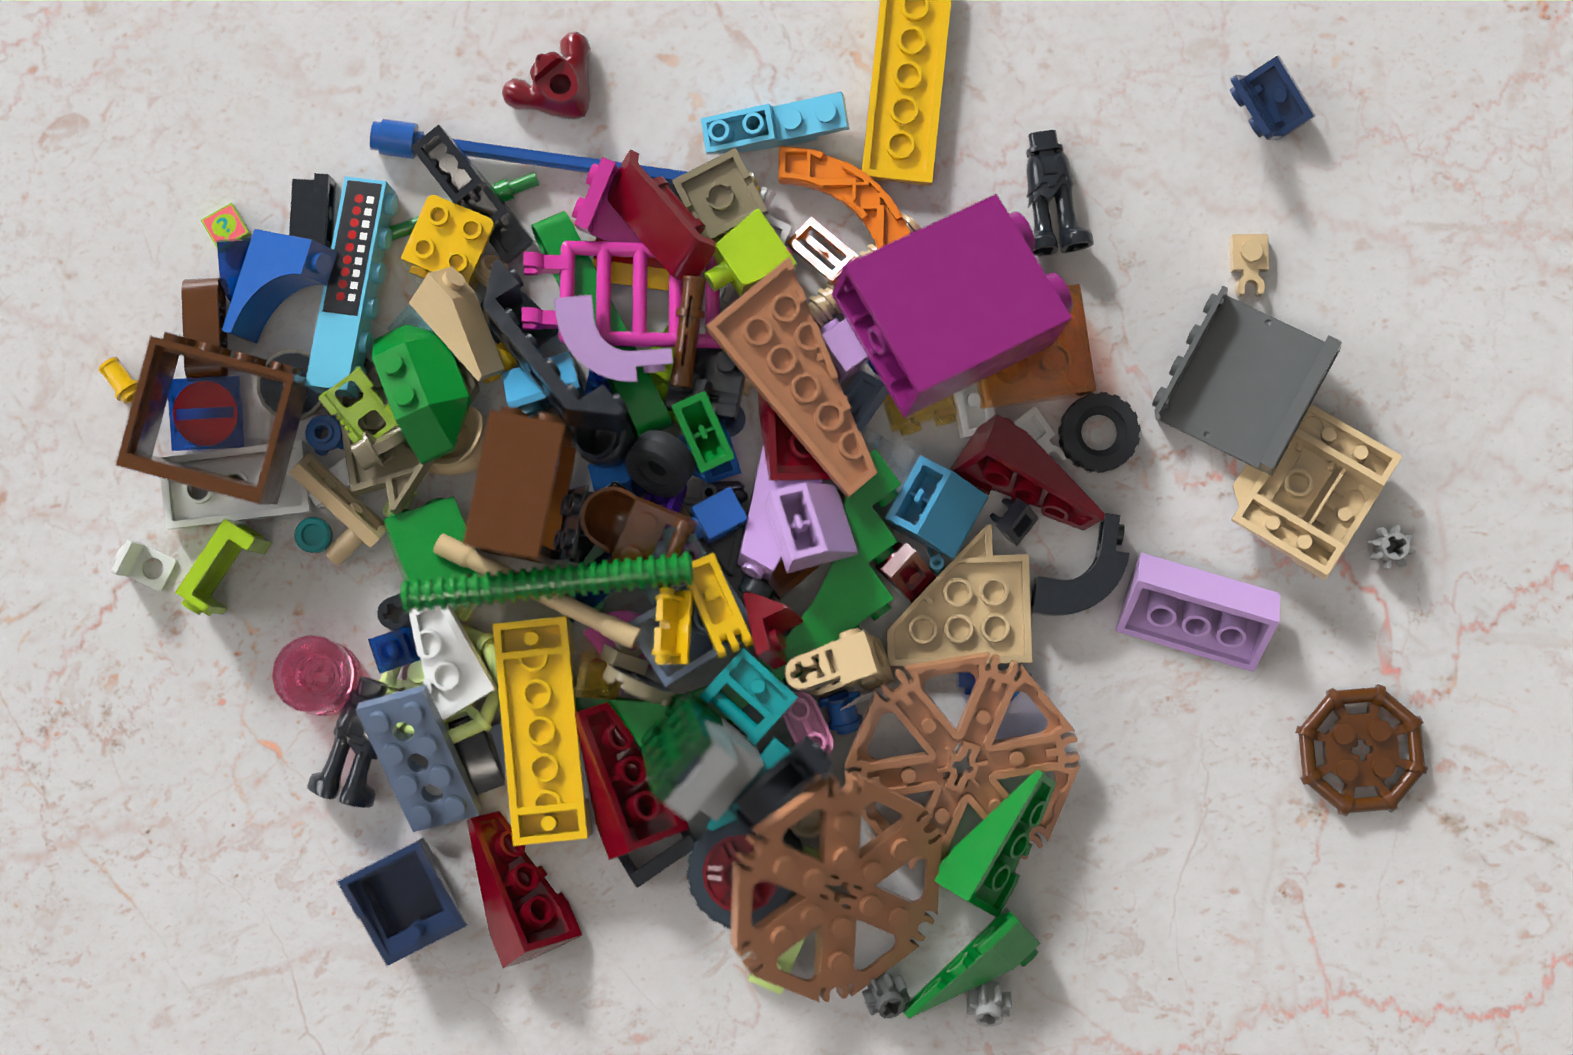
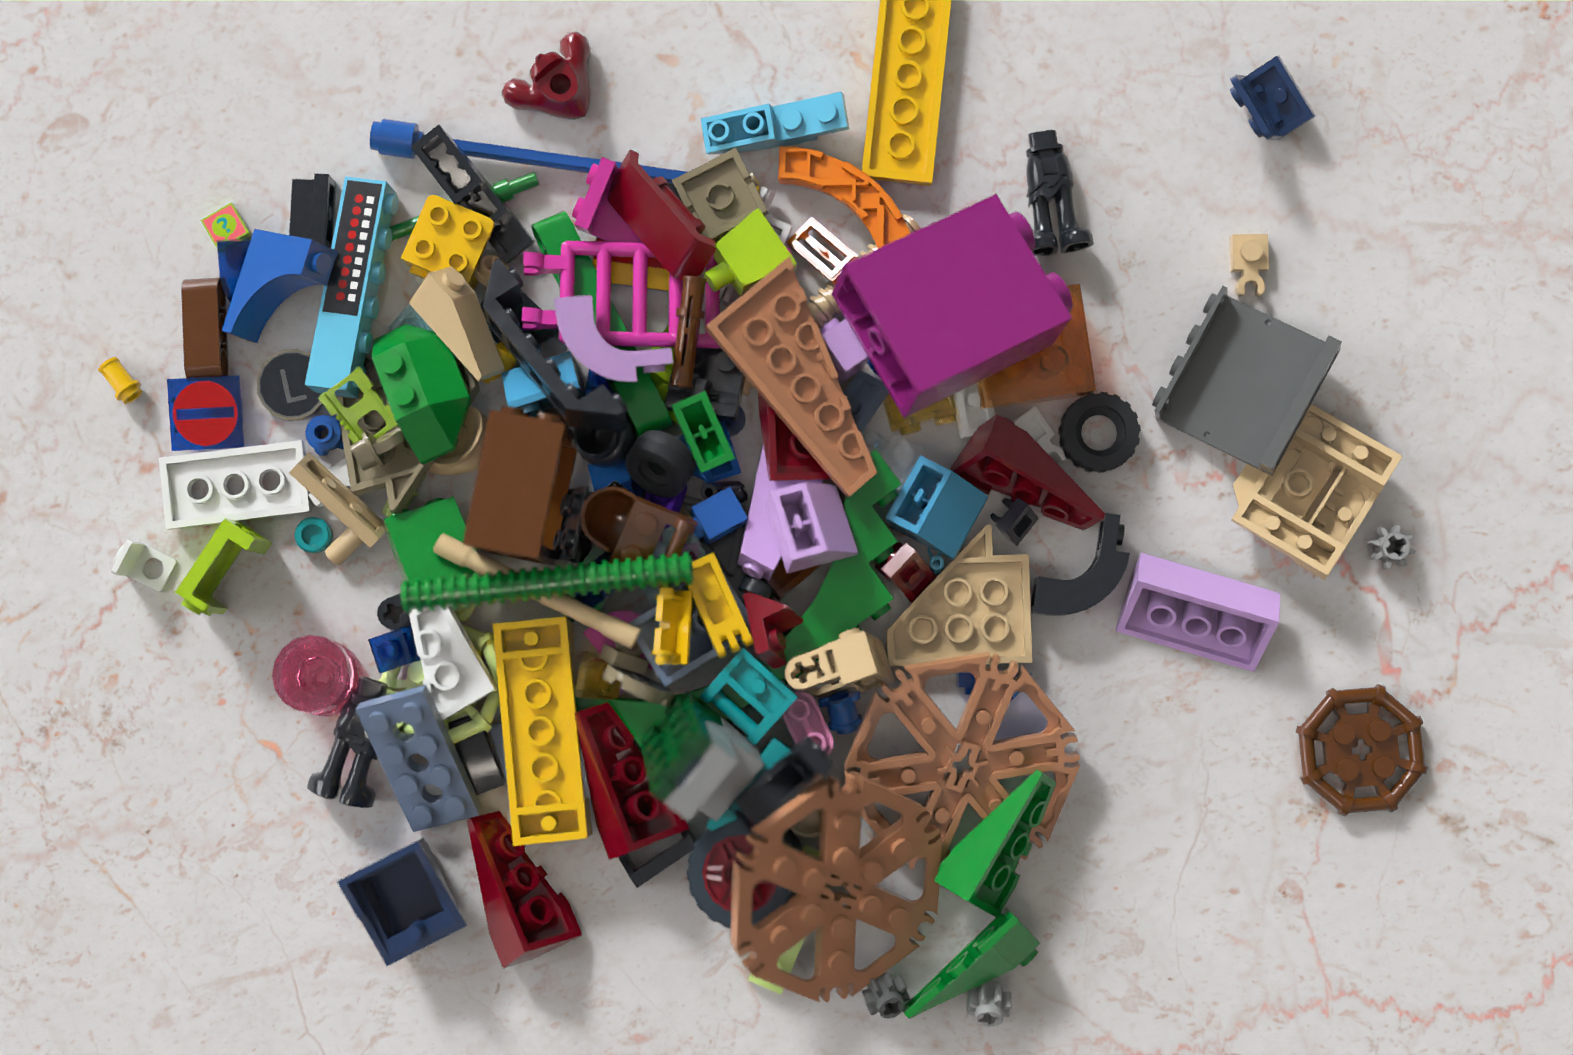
(150, 404): reddish brown window -> none
(865, 697): white sticker -> none

